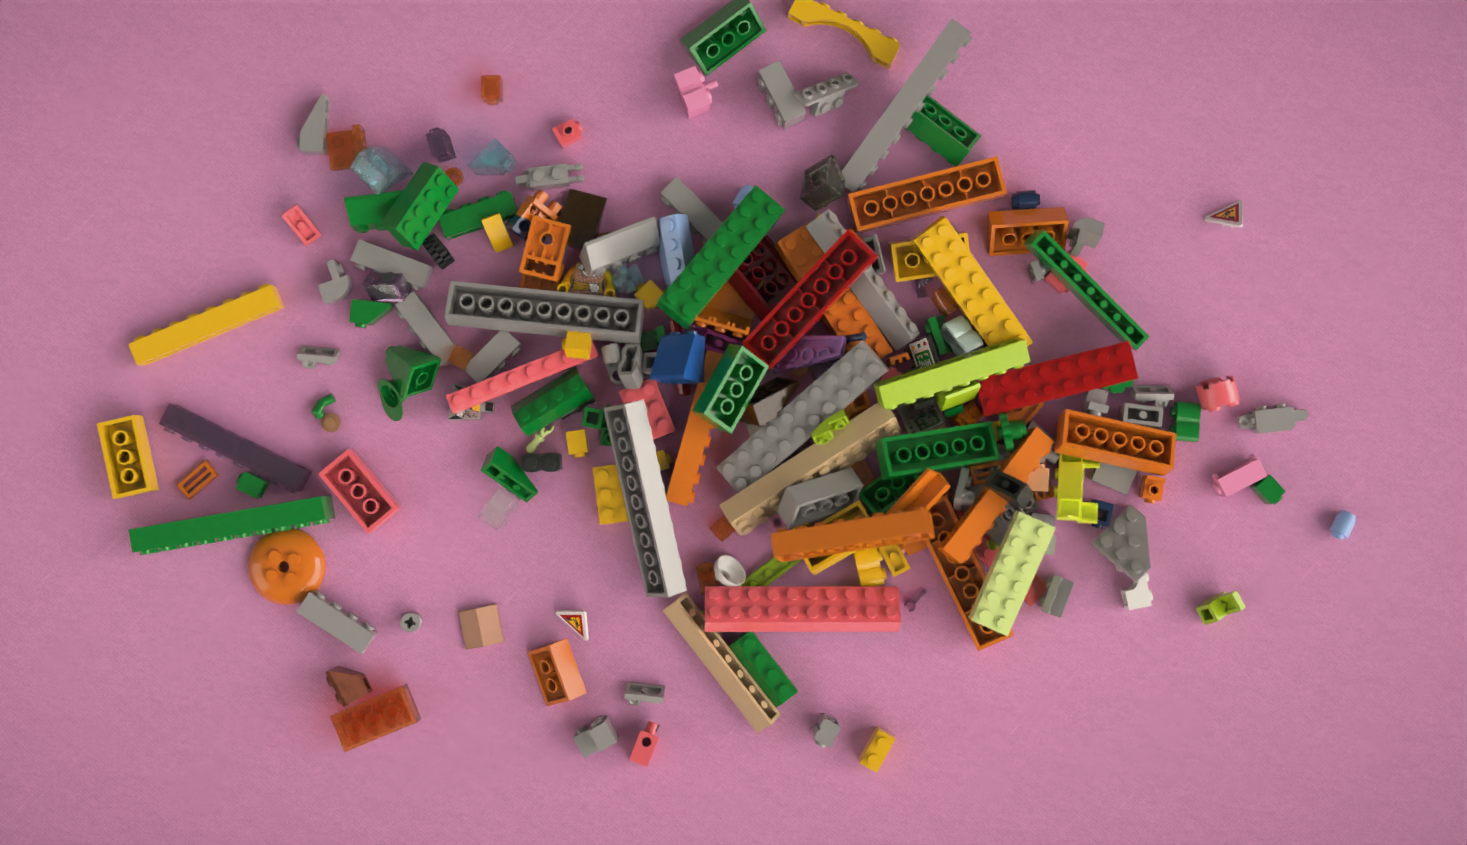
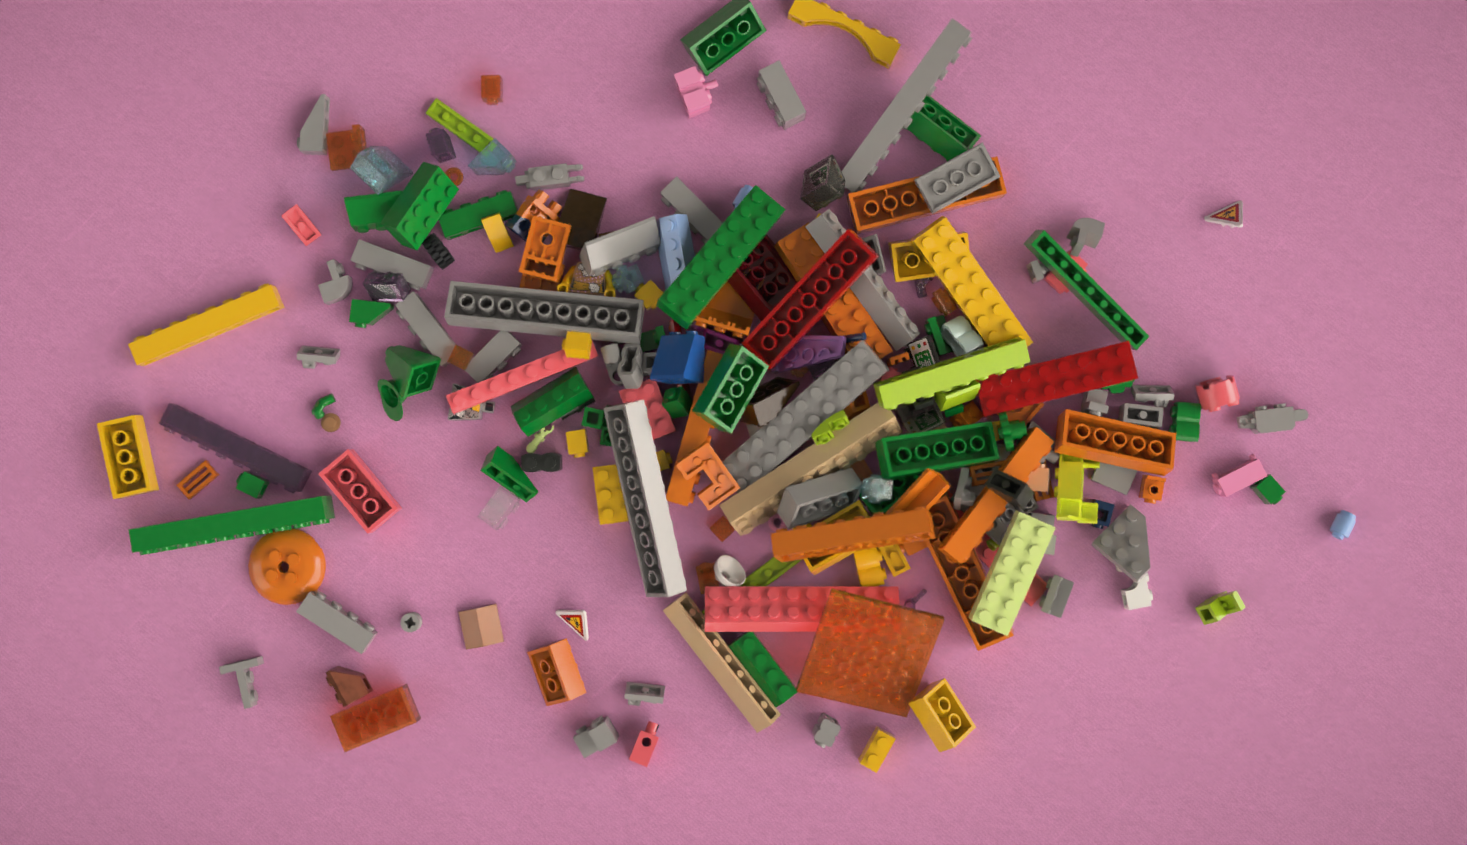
(245, 678): none -> light grey bracket
(458, 125): none -> lime tile
(568, 139): coral brick -> none
(677, 402): none -> green brick
(722, 481): none -> orange plate
(826, 94): light grey bracket -> none
(869, 653): none -> clear orange plate
(876, 489): none -> clear light blue brick
(942, 715): none -> yellow brick
(957, 178): none -> light grey tile
(1011, 228): orange slope -> none
(1025, 200): dark blue brick -> none

